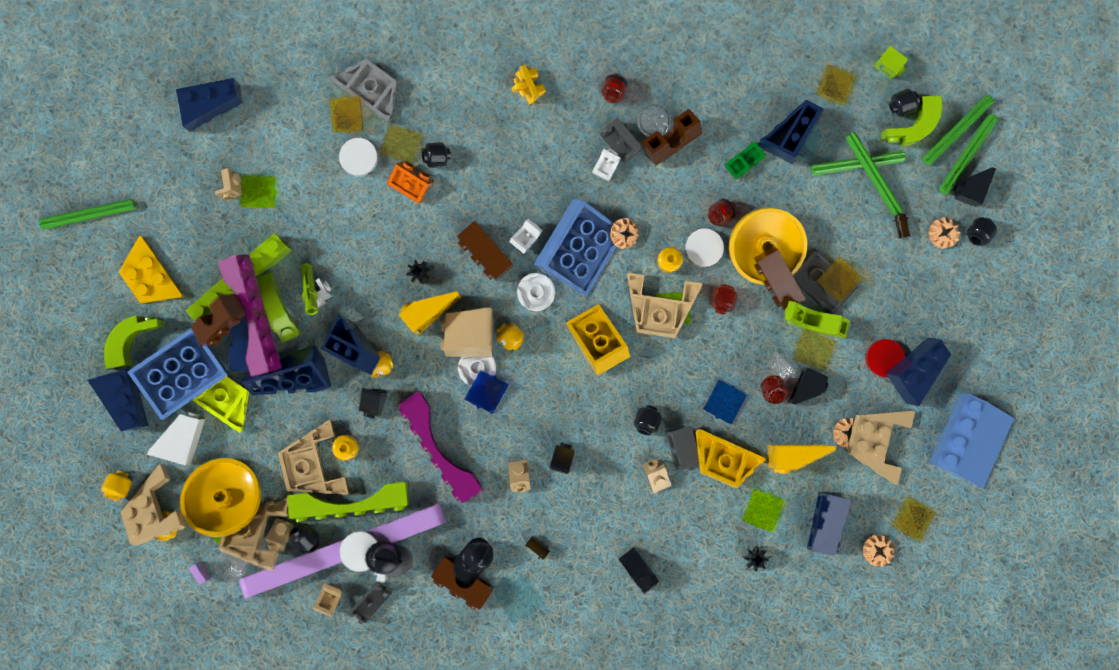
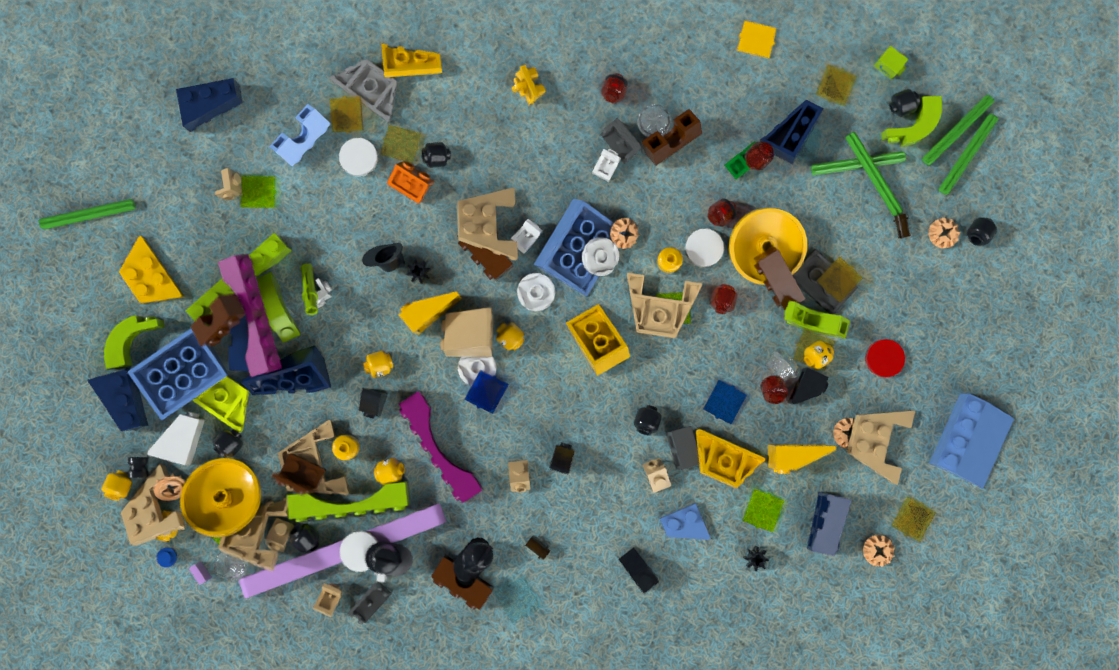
(137, 467): none -> black wheel
(165, 493): none -> light nougat gear
(166, 557): none -> blue plate
(227, 443): none -> black head
(299, 474): none -> reddish brown bracket
(312, 125): none -> light blue arch
(350, 345): dark blue wedge -> none
(386, 257): none -> black piece
(389, 471): none -> yellow head
(407, 63): none -> yellow wing
(478, 222): none -> tan wing
(600, 256): none -> white tile
(685, 524): none -> medium blue wing
(756, 39): none -> yellow piece
(759, 155): none -> clear red head
(818, 354): none -> yellow head
(919, 370): dark blue wedge -> none
(974, 188): black slope -> none

